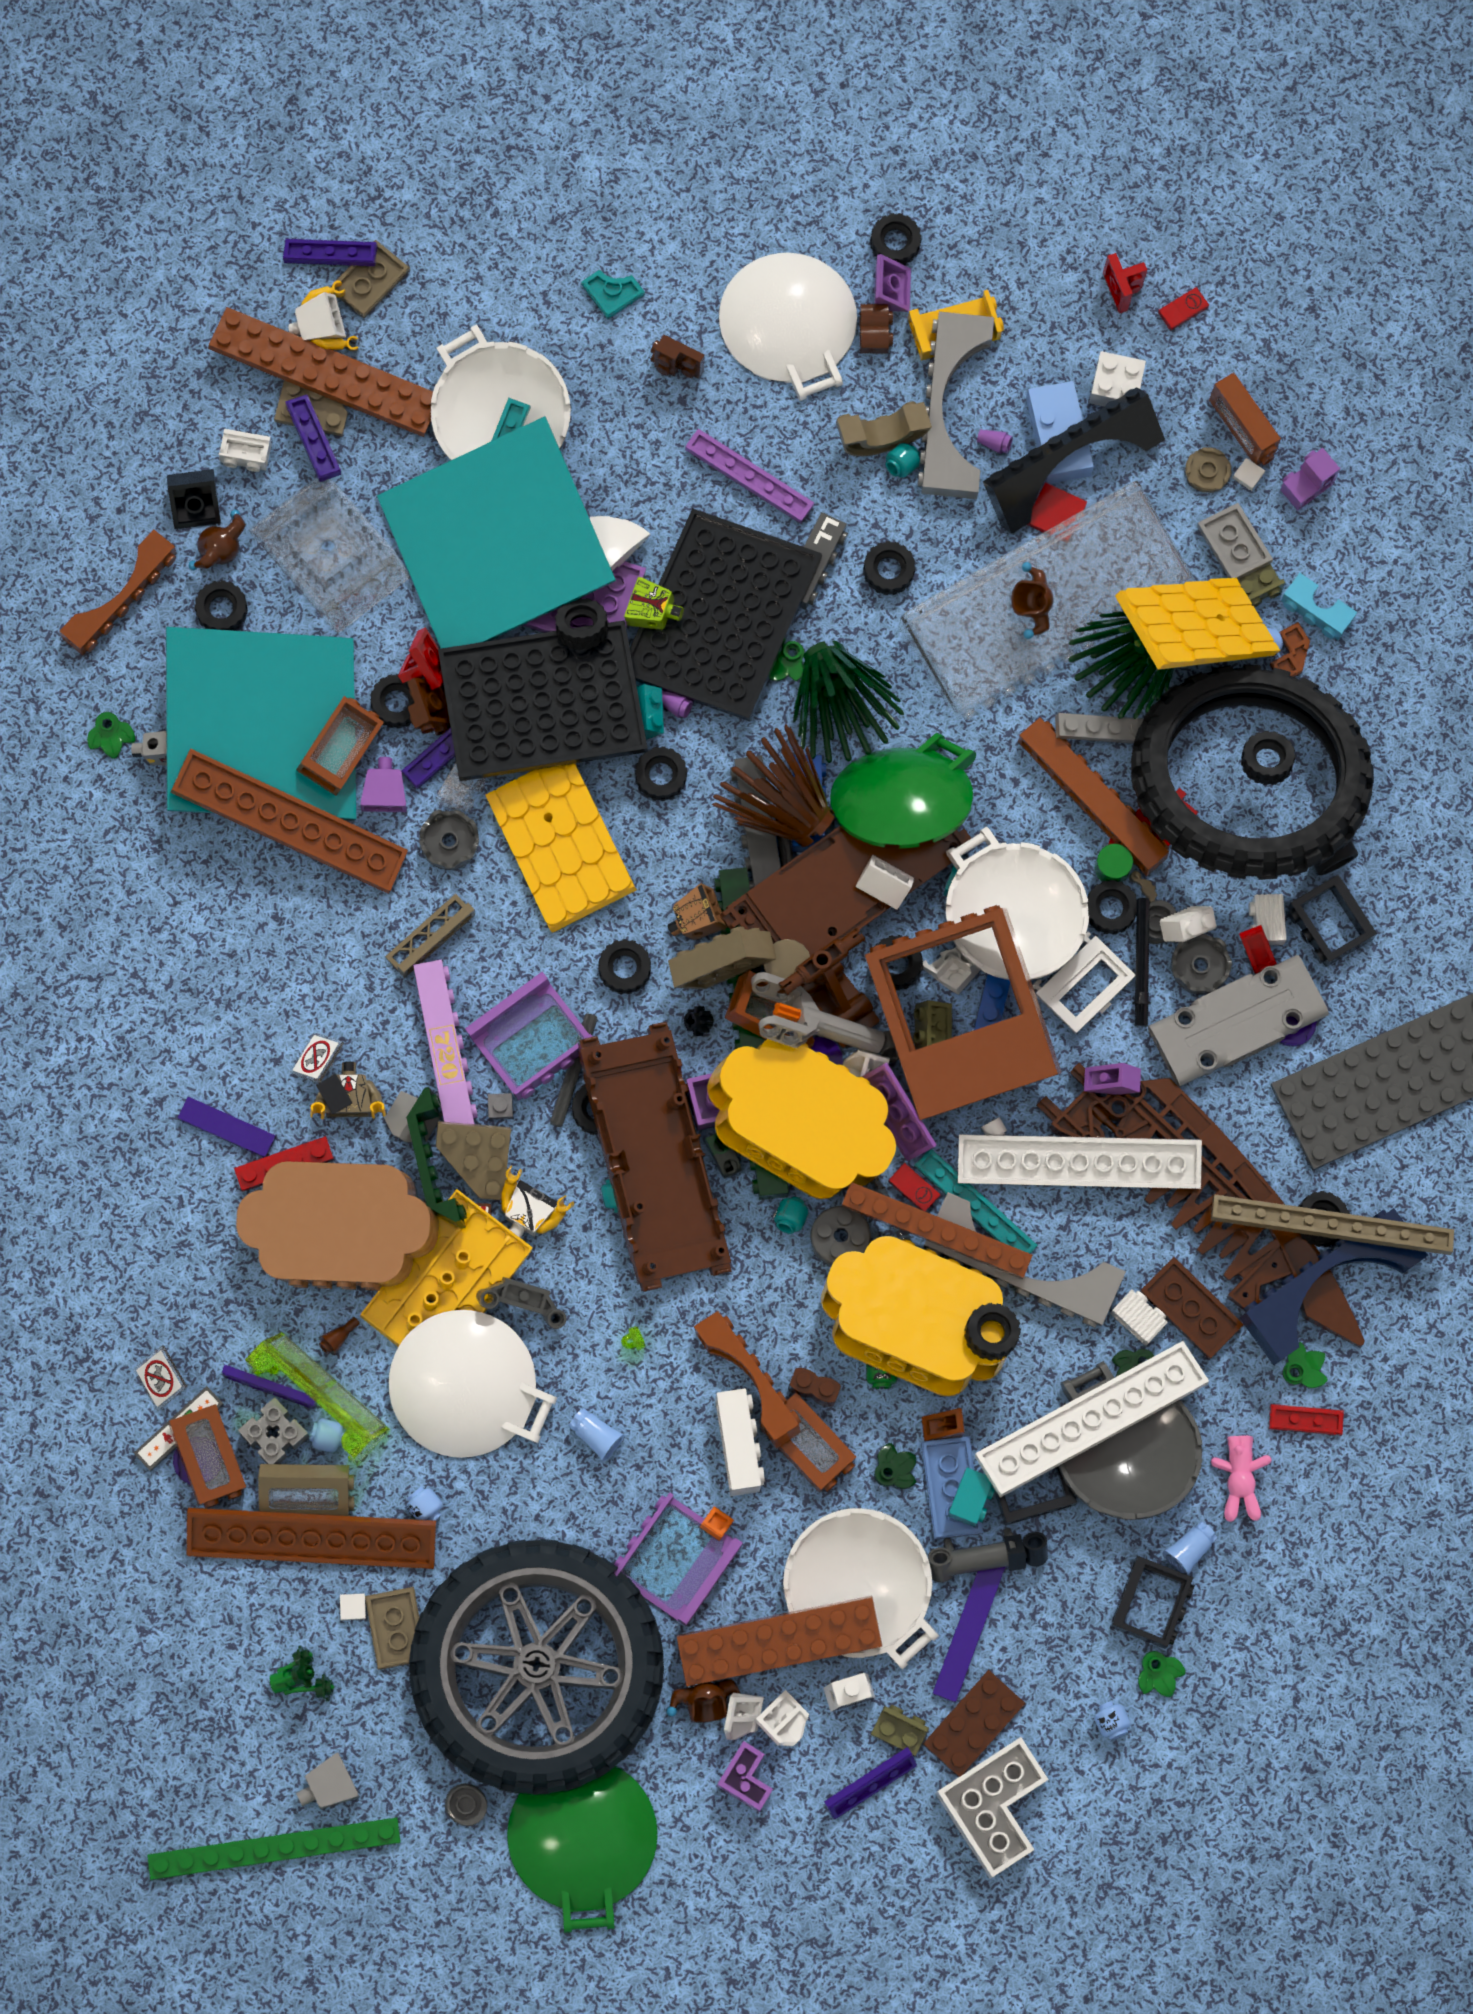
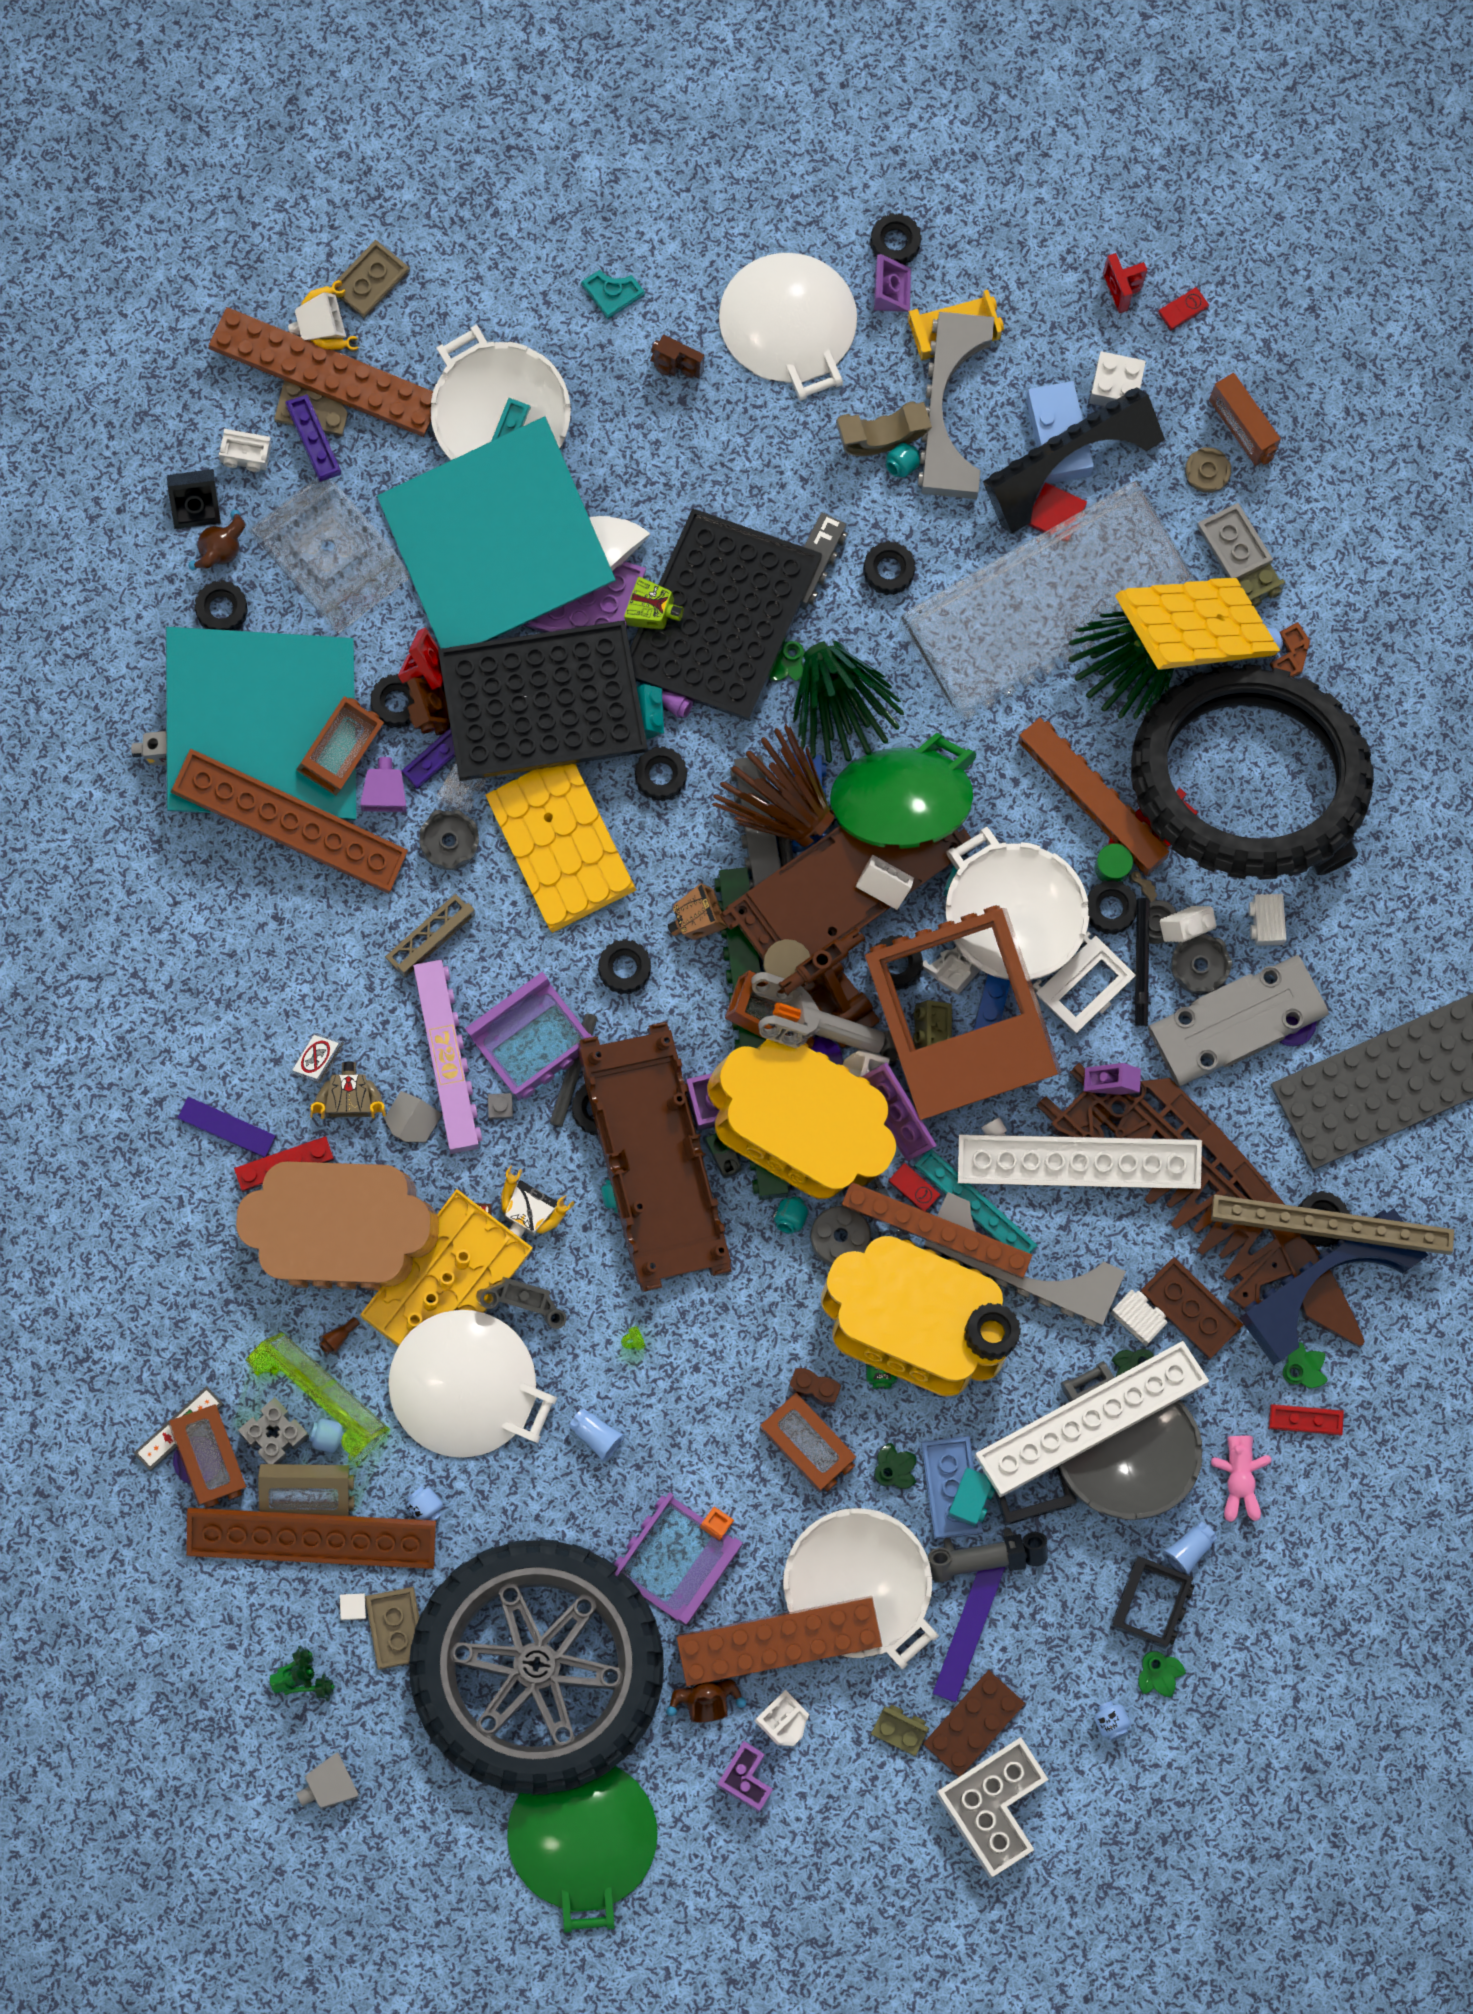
(87, 627): dark orange arch -> none
(110, 738): green plate -> none
(160, 1378): piece -> none
(268, 1386): dark purple tile -> none
(273, 1848): green plate -> none
(330, 252): dark purple tile -> none
(334, 1094): black piece -> none
(425, 1109): dark green slope -> none
(466, 1804): dark grey piece -> none
(477, 1155): dark tan plate -> none
(581, 639): black tyre -> none
(698, 1021): black gear -> none
(719, 1340): dark orange arch -> none
(721, 958): dark tan brick -> none
(738, 1443): white brick -> none
(741, 1715): white slope -> none
(749, 476): medium lavender plate -> none
(849, 1692): white torso -> none
(870, 1783): dark purple tile -> none
(875, 328): reddish brown brick -> none
(943, 1425): dark orange slope -> none
(995, 440): medium lavender cone -> none
(1033, 600): reddish brown piece -> none
(1096, 728): light grey plate -> none
(1248, 474): white tile -> none
(1257, 948): red tile -> none
(1263, 774): black tyre -> none
(1315, 477): medium lavender brick -> none
(1332, 620): medium azure arch -> none
(1350, 907): black window -> none

